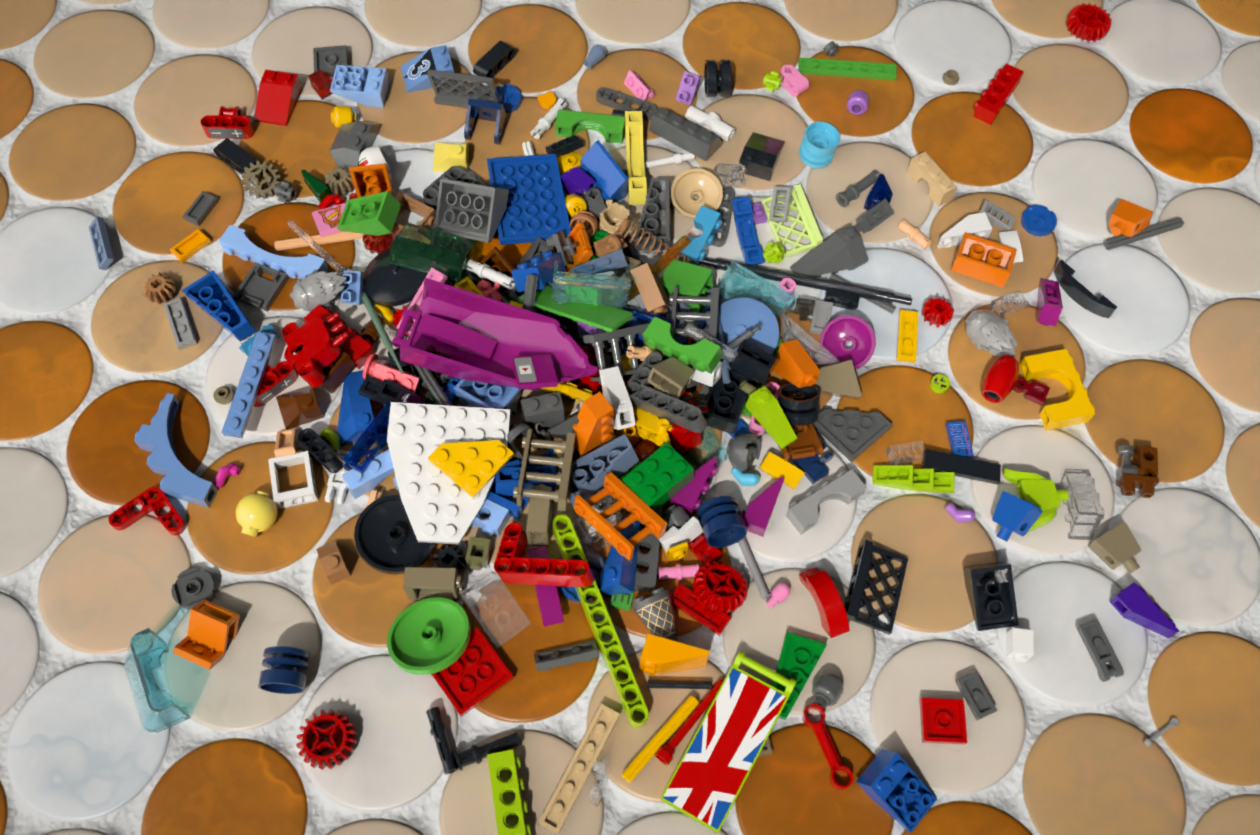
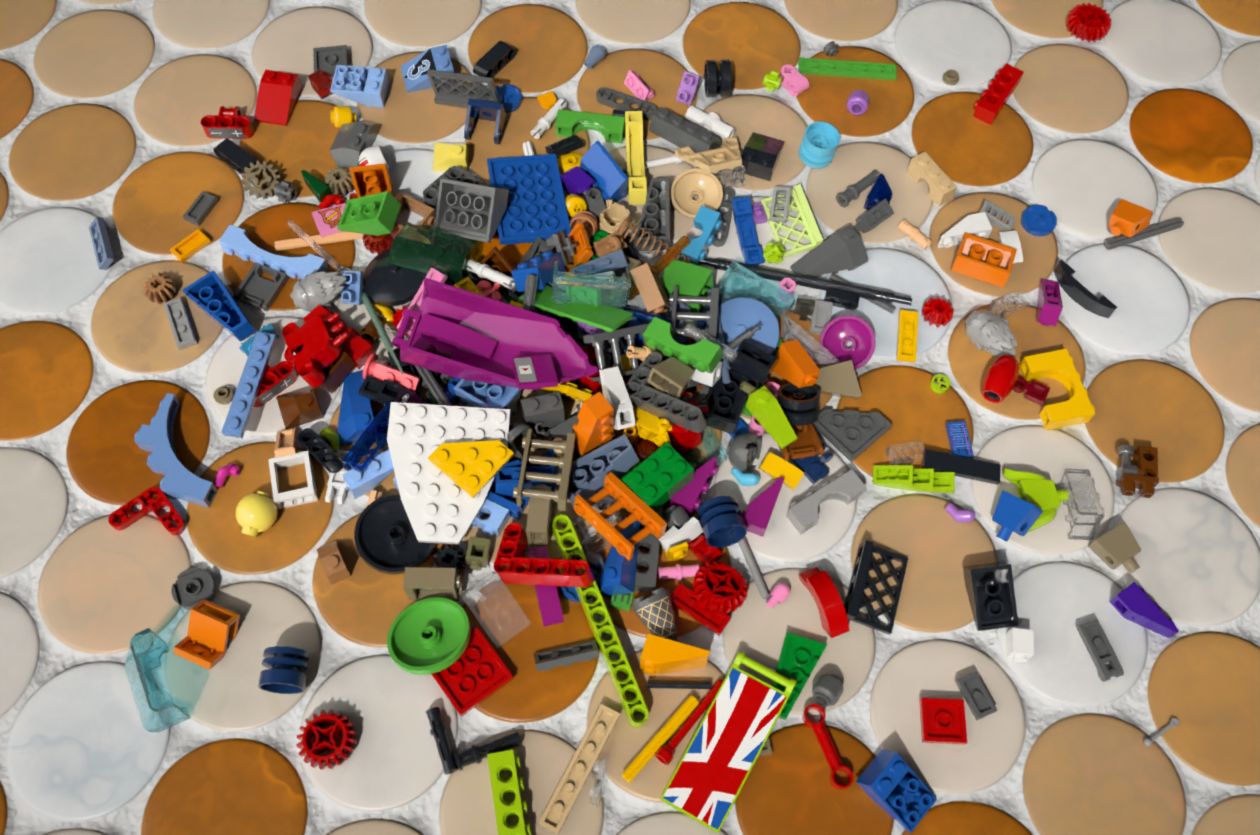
(716, 159): none -> tan wing

